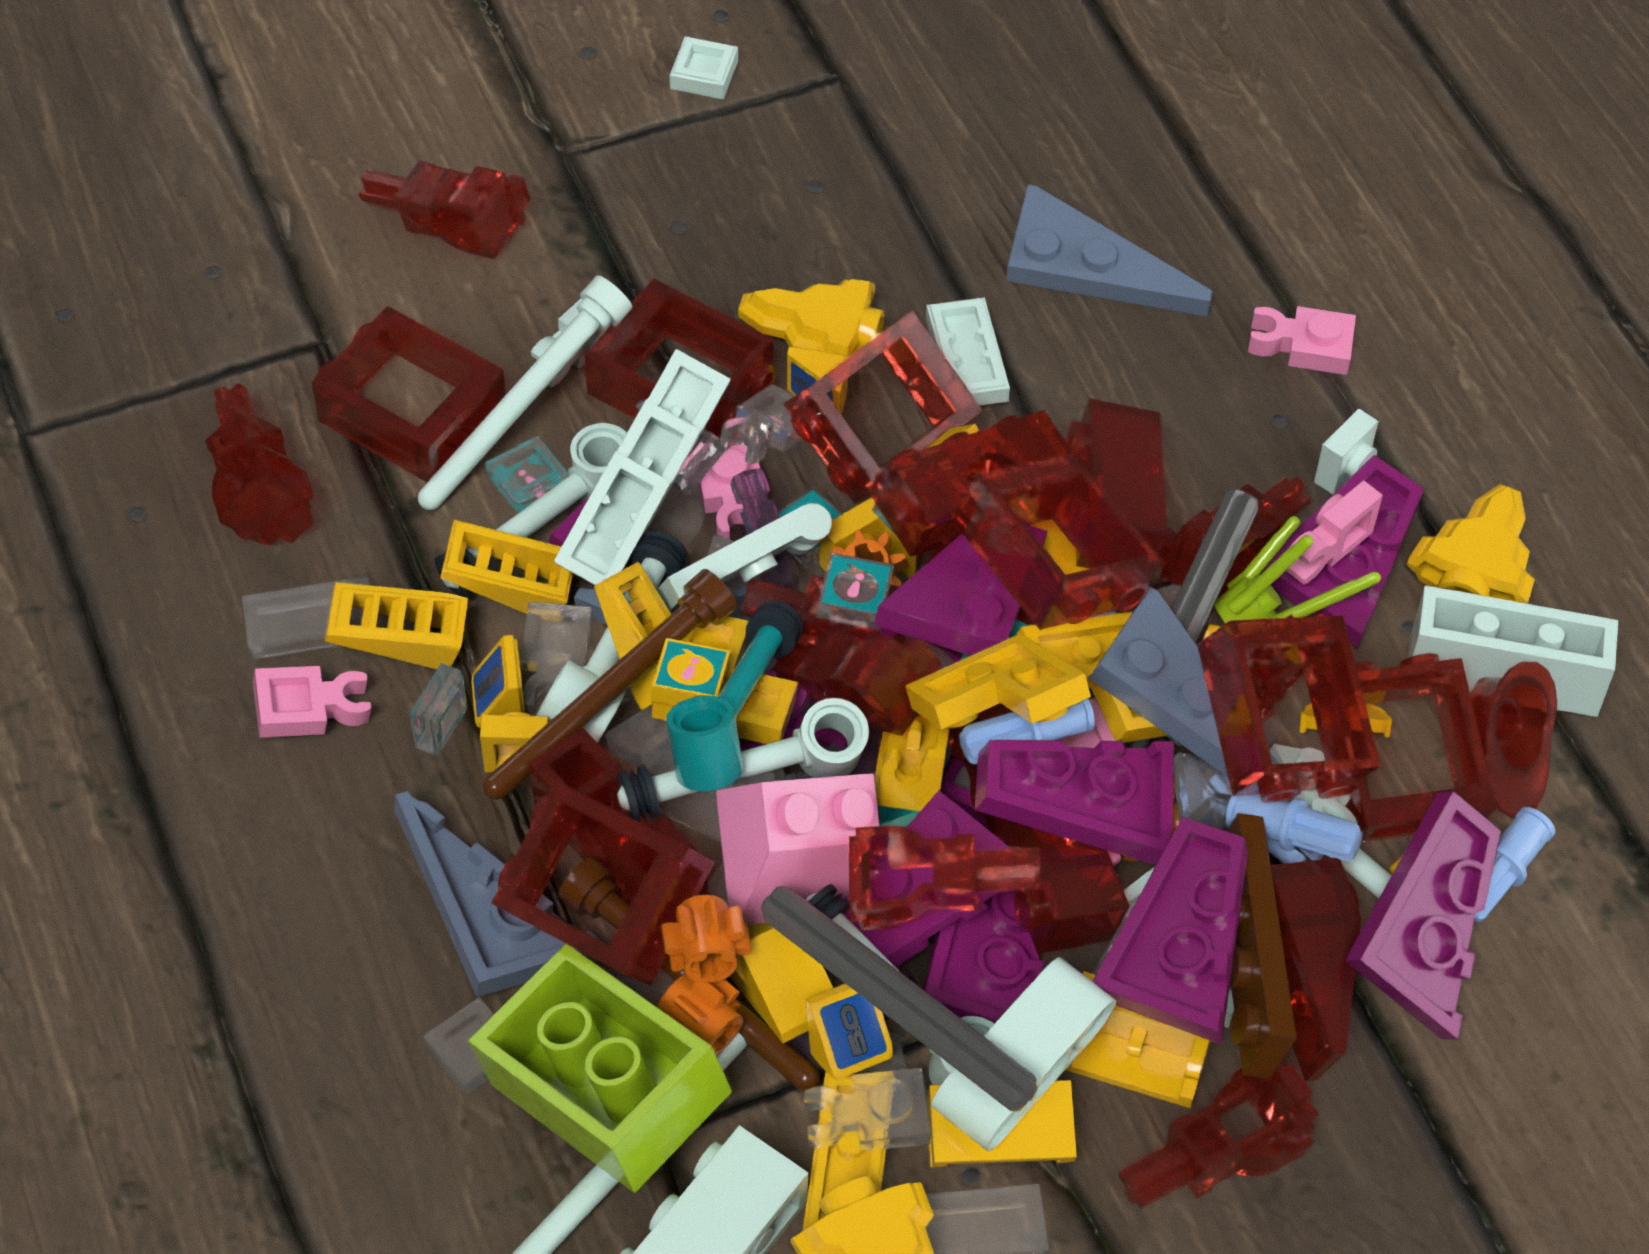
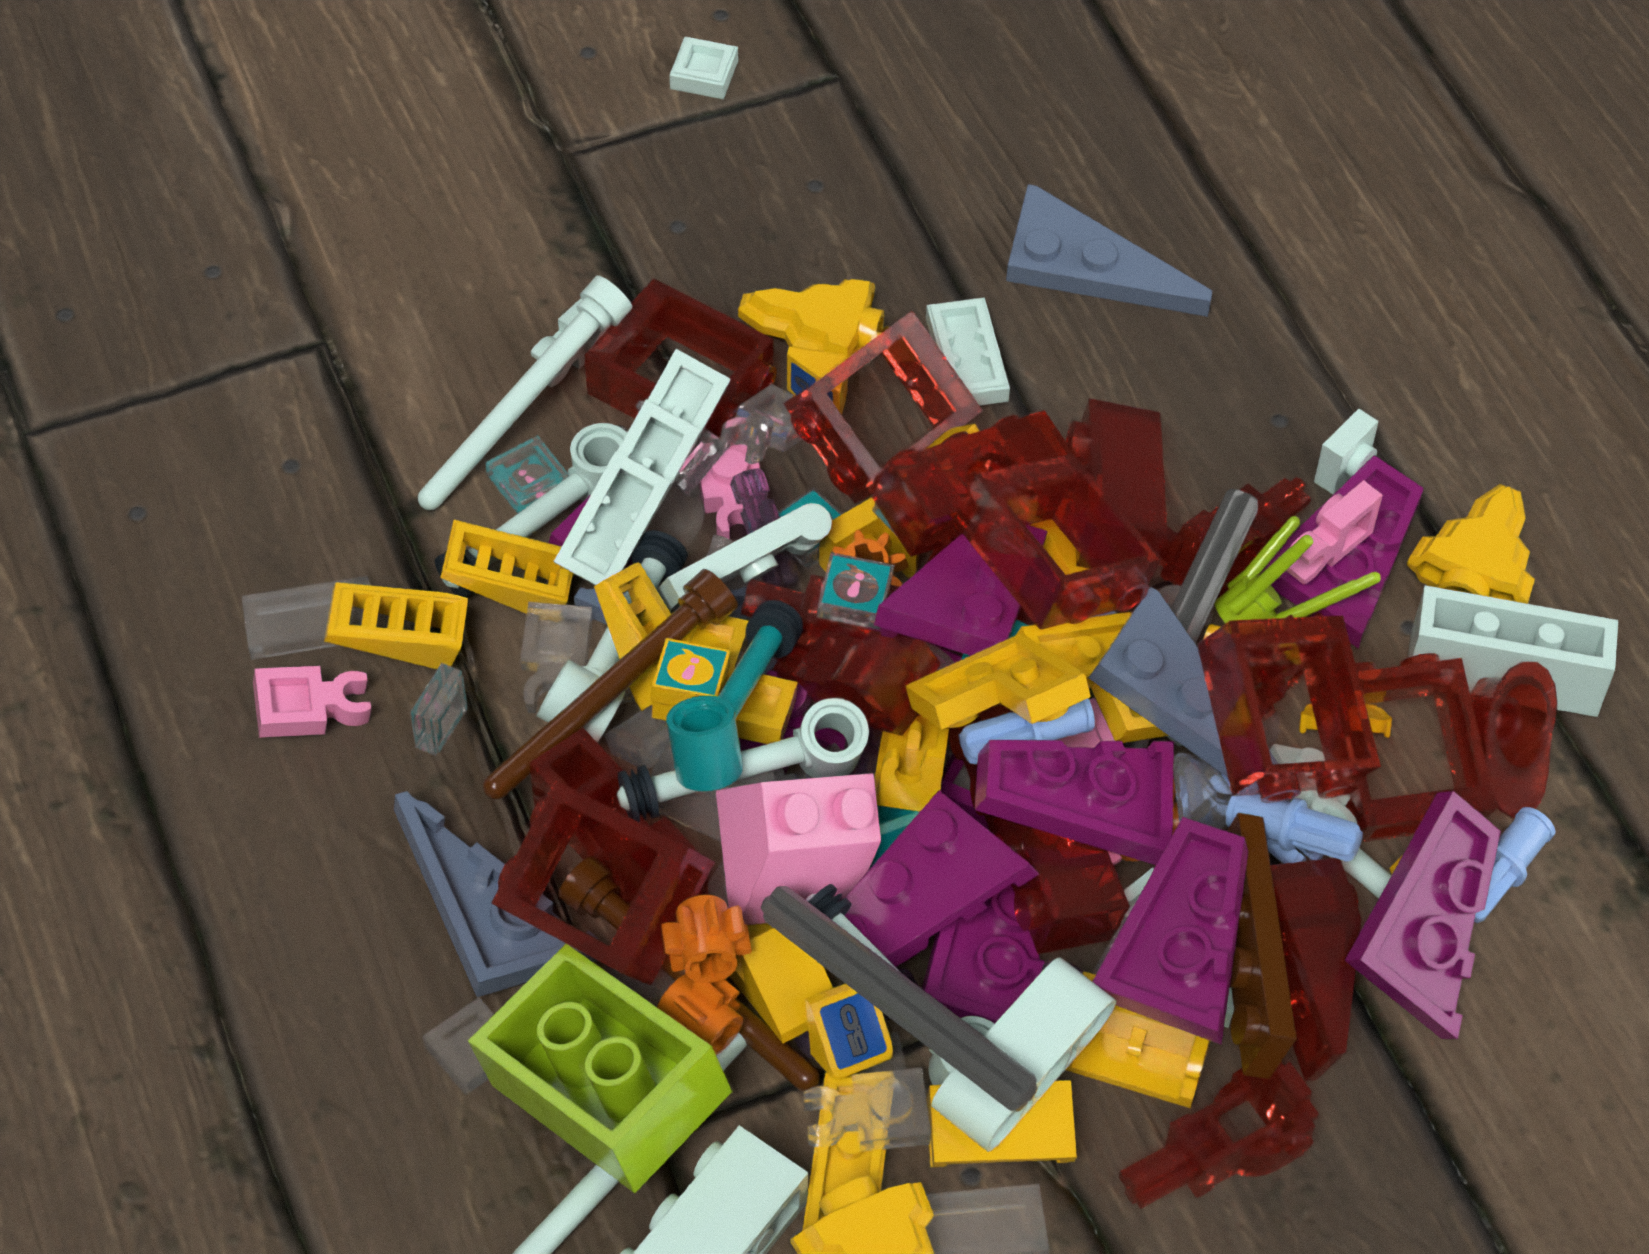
(254, 480): clear red piece -> none
(415, 449): clear red window -> none
(462, 208): clear red piece -> none
(498, 681): yellow slope -> none
(506, 734): yellow plate -> none
(958, 875): clear red piece -> none
(1314, 338): bright pink plate -> none

